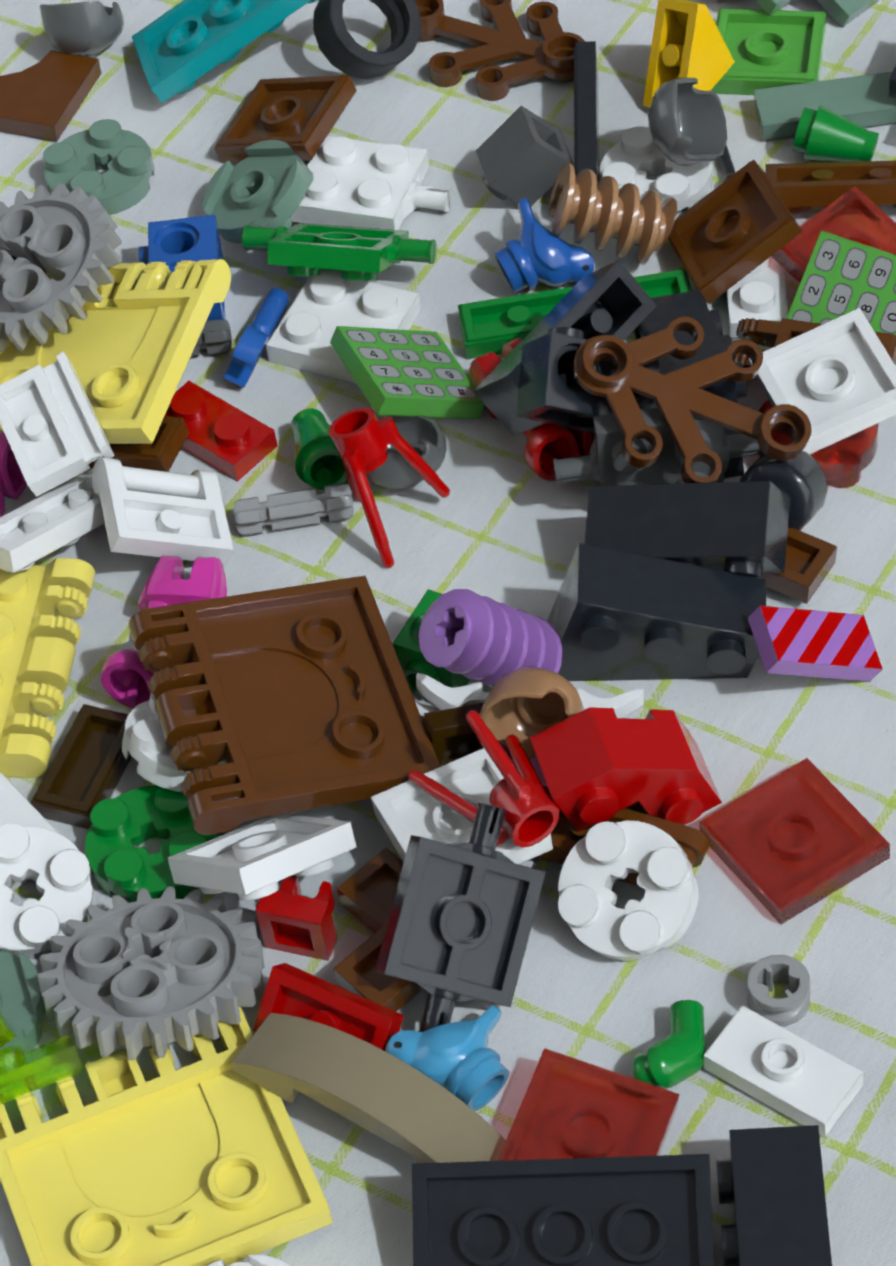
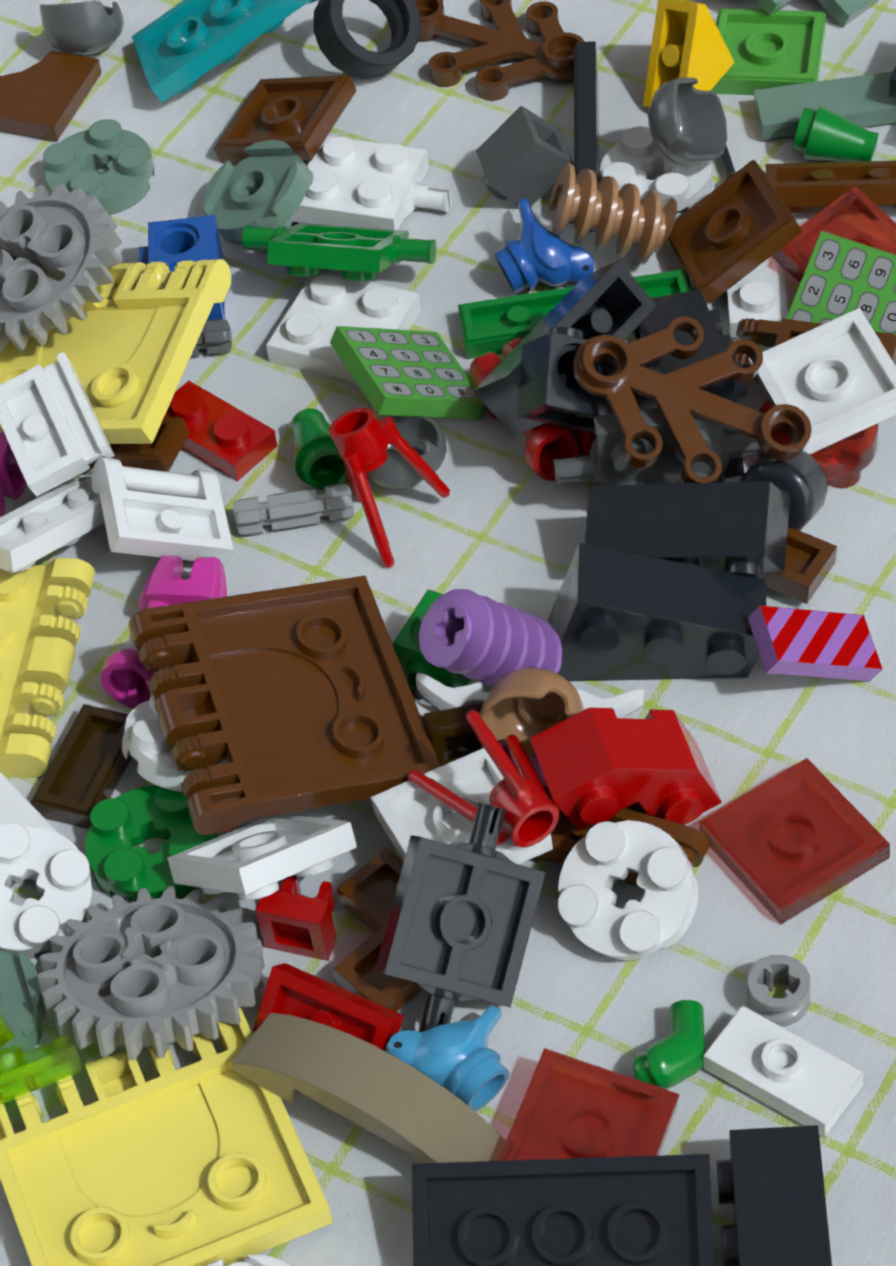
(256, 336): blue piece -> none

